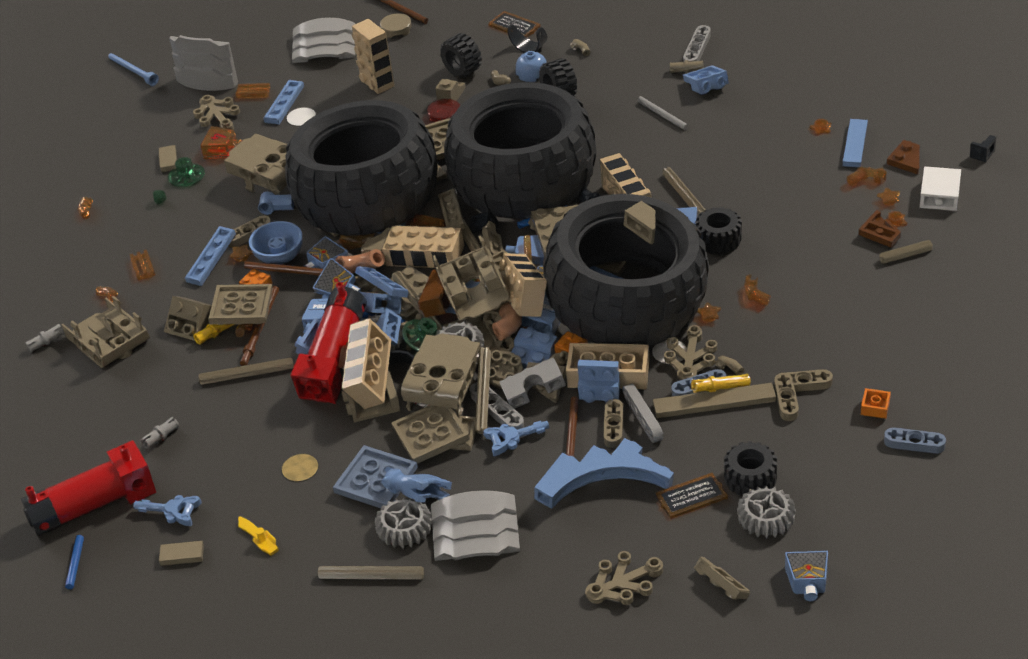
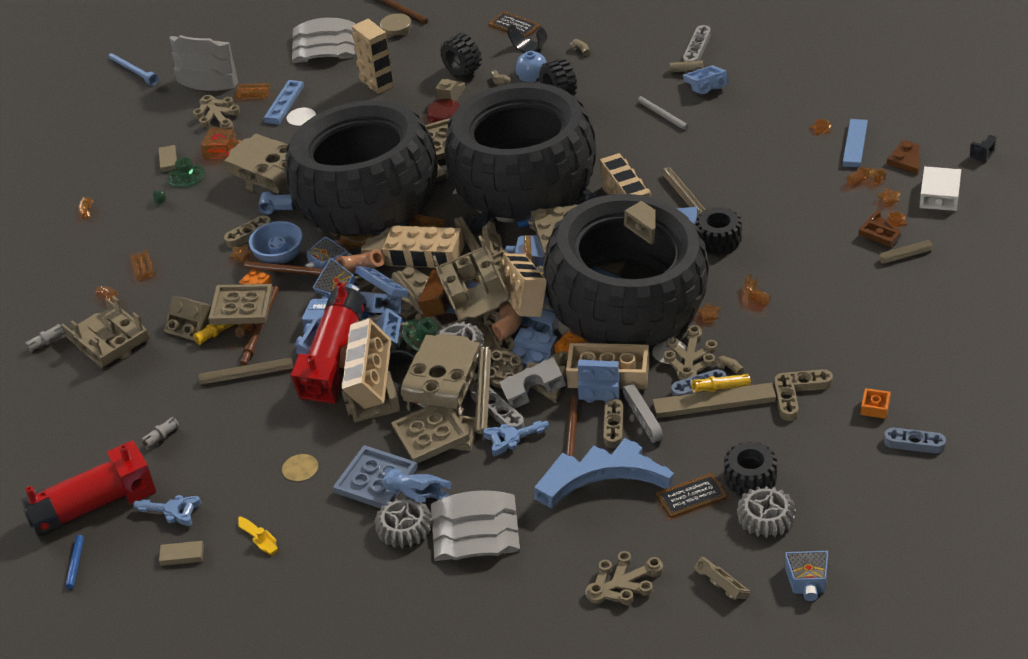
(210, 256): medium blue tile -> none
(371, 572): dark tan axle -> none
(451, 209): dark tan tile -> none

